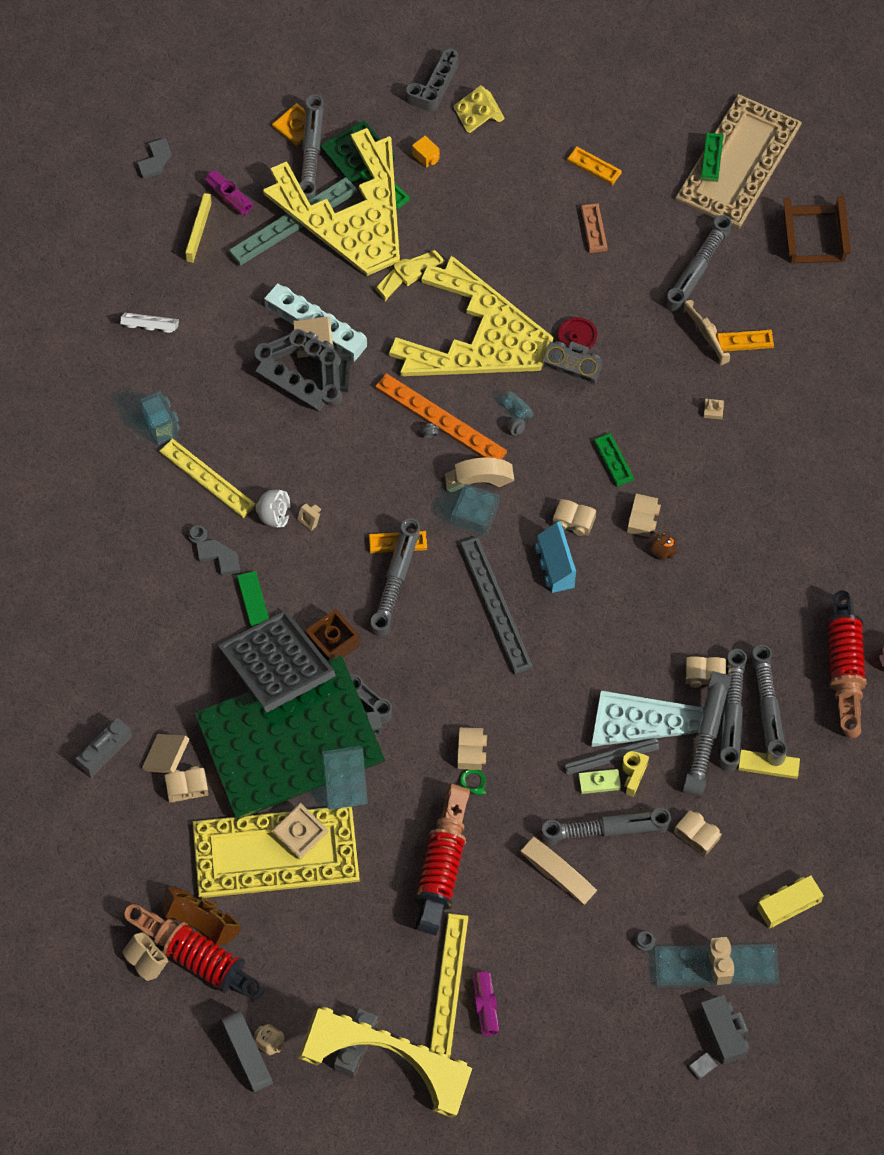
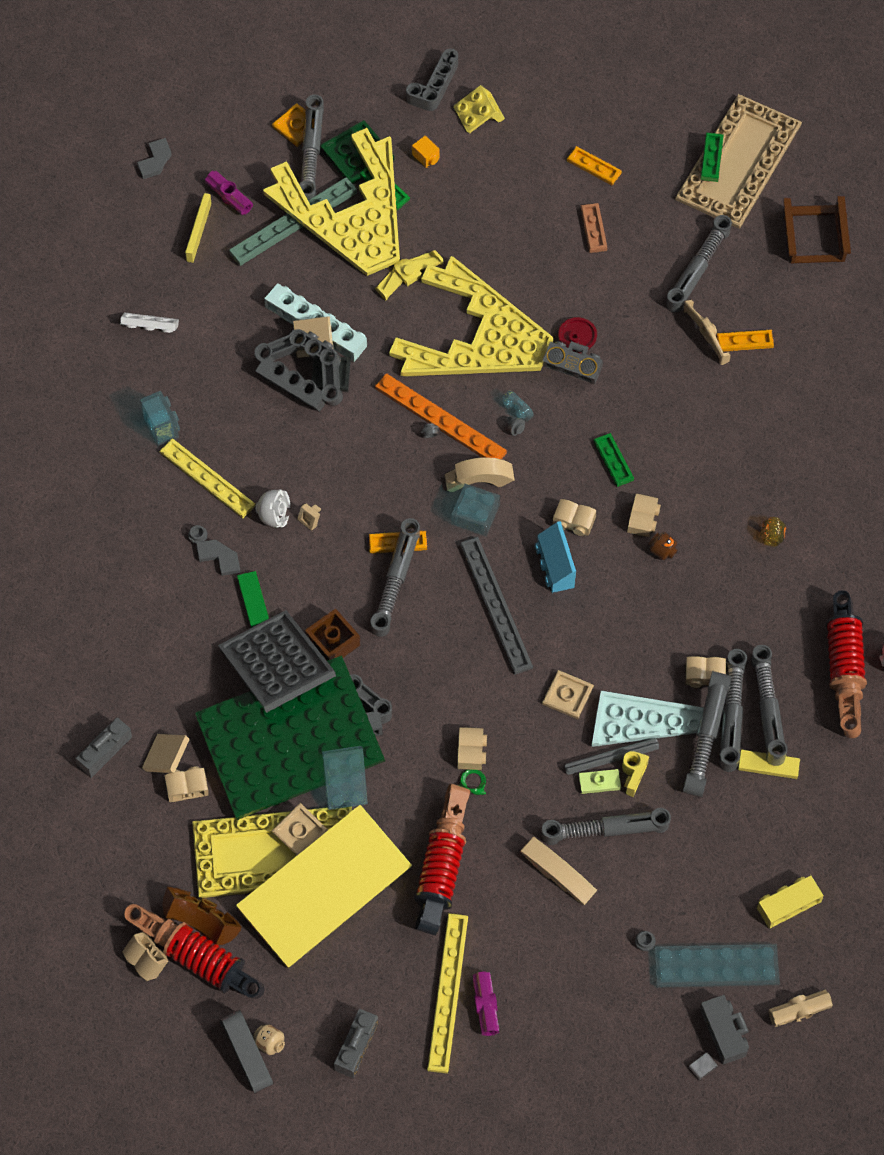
(323, 886): none -> light yellow tile
(443, 1076): light yellow arch -> none
(568, 694): none -> tan tile
(697, 832): tan brick -> none
(713, 409): tan tile -> none
(720, 958): tan brick -> none
(773, 531): none -> clear yellow head
(800, 1007): none -> tan piece

